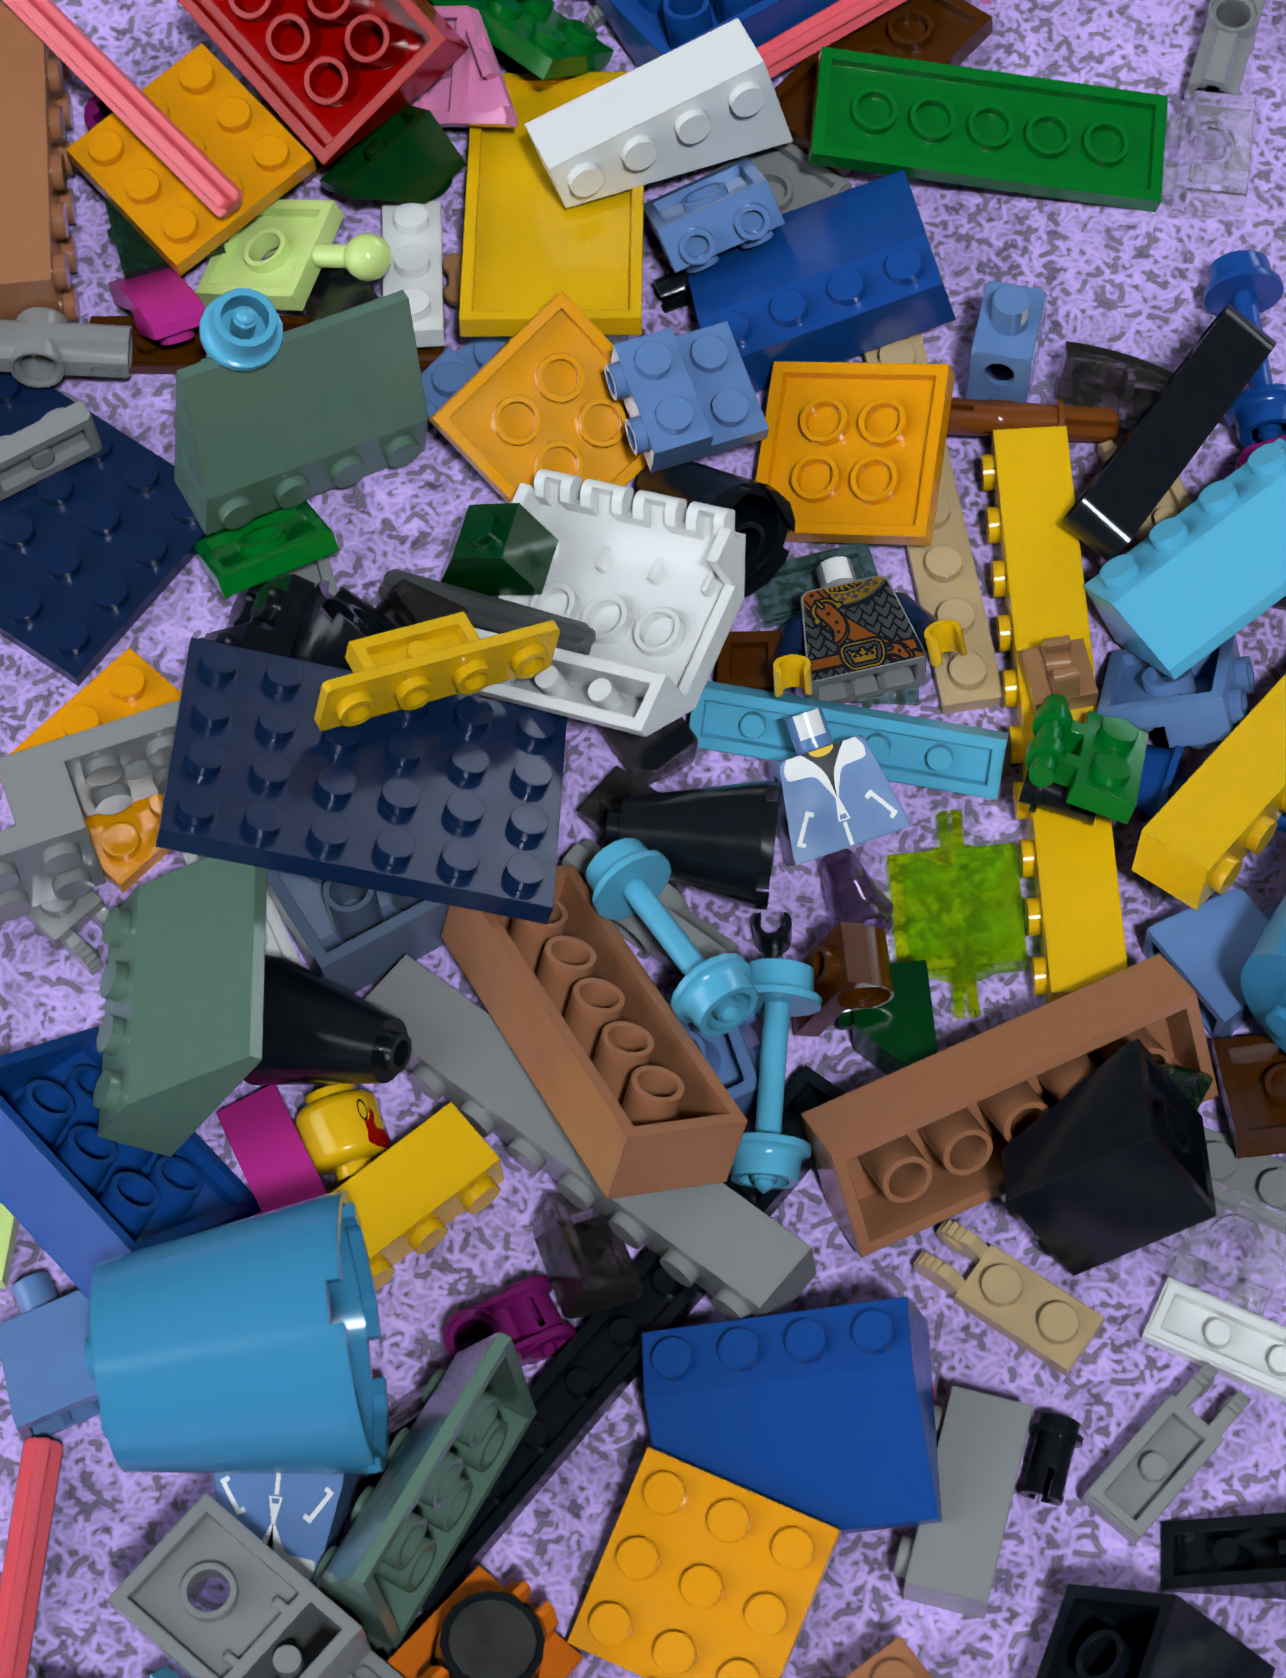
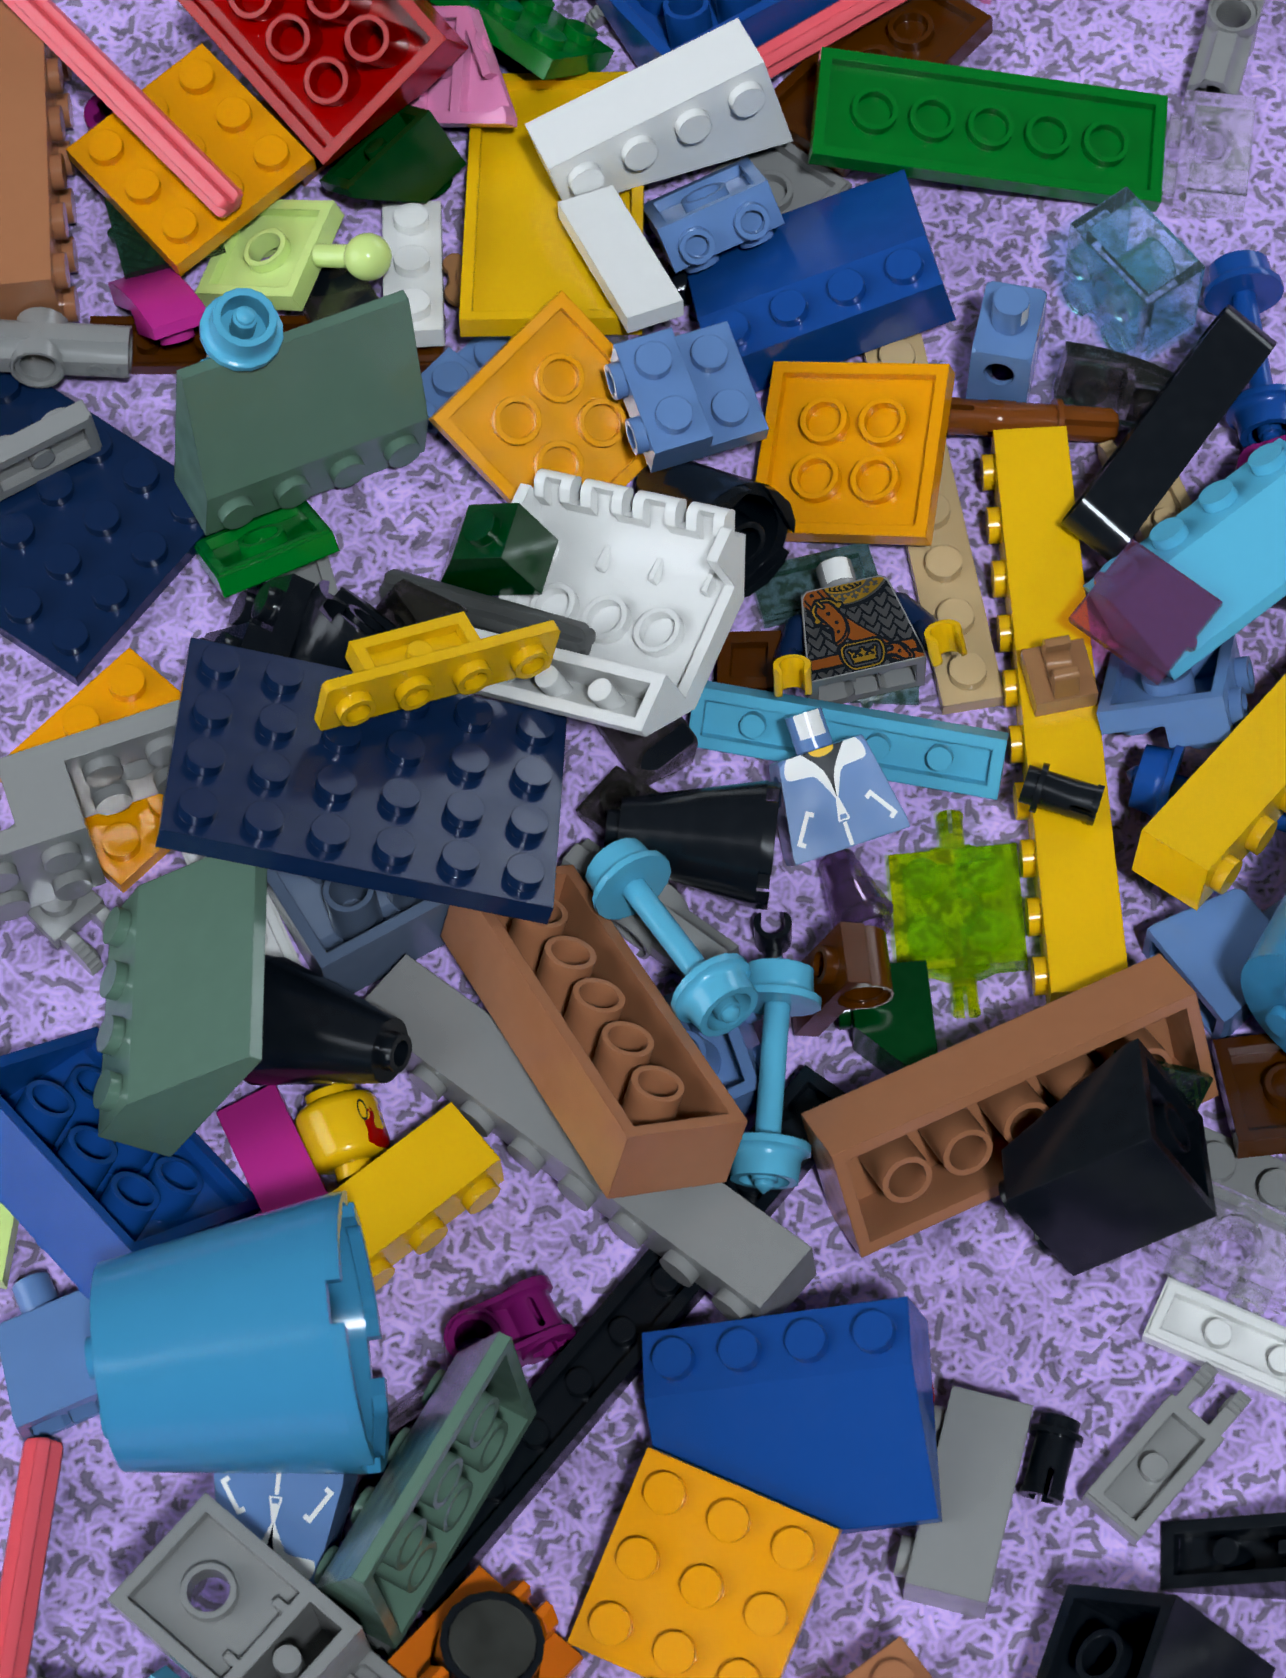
(583, 1258): clear smoke slope -> none
(620, 259): none -> white tile
(1013, 1299): tan hinge -> none
(1105, 762): green plate -> none
(1131, 277): none -> clear light blue brick
(1145, 611): none -> piece

